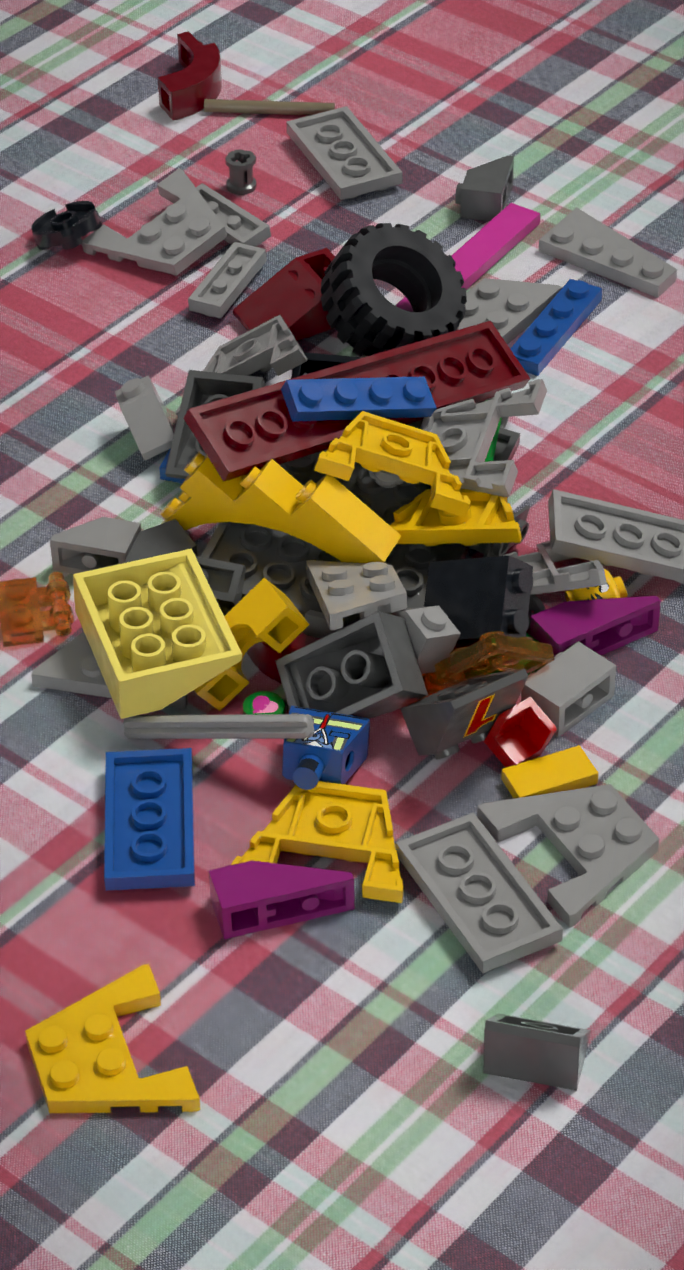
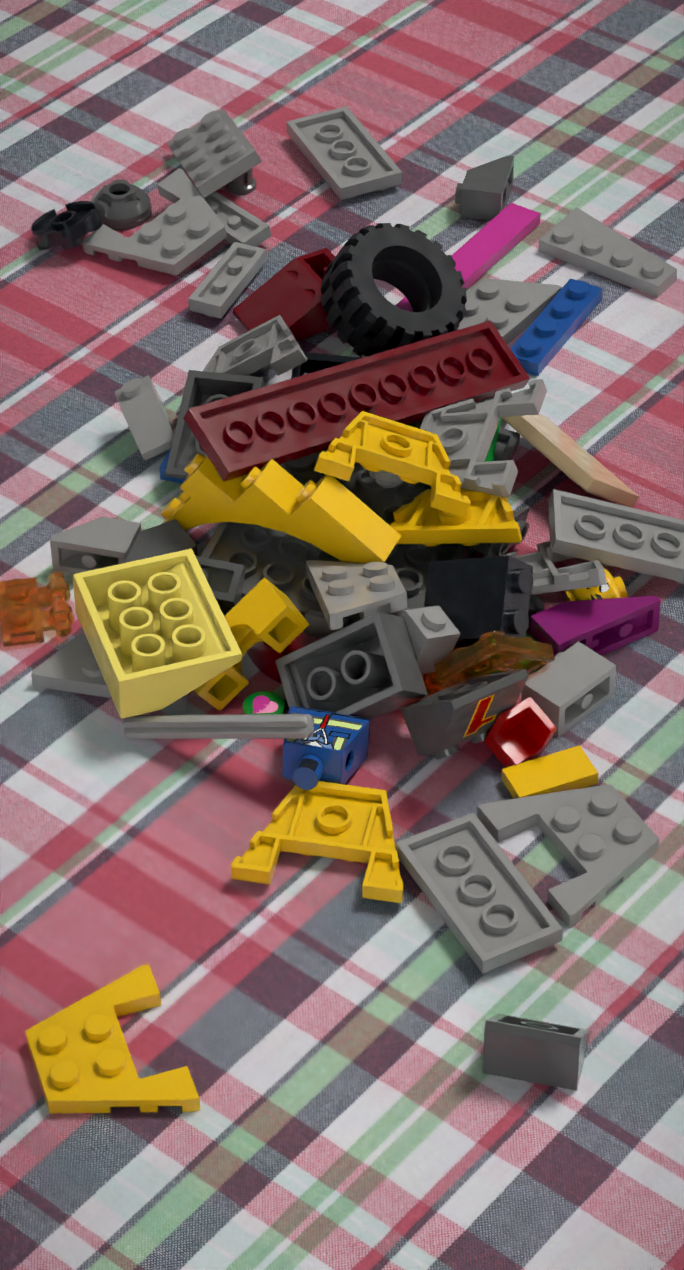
(122, 205): none -> dark grey piece
(149, 819): blue plate -> none
(185, 90): dark red arch -> none
(213, 152): none -> light grey plate
(266, 107): dark tan bar -> none
(273, 895): magenta slope -> none
(350, 396): blue plate -> none
(572, 458): none -> tan tile

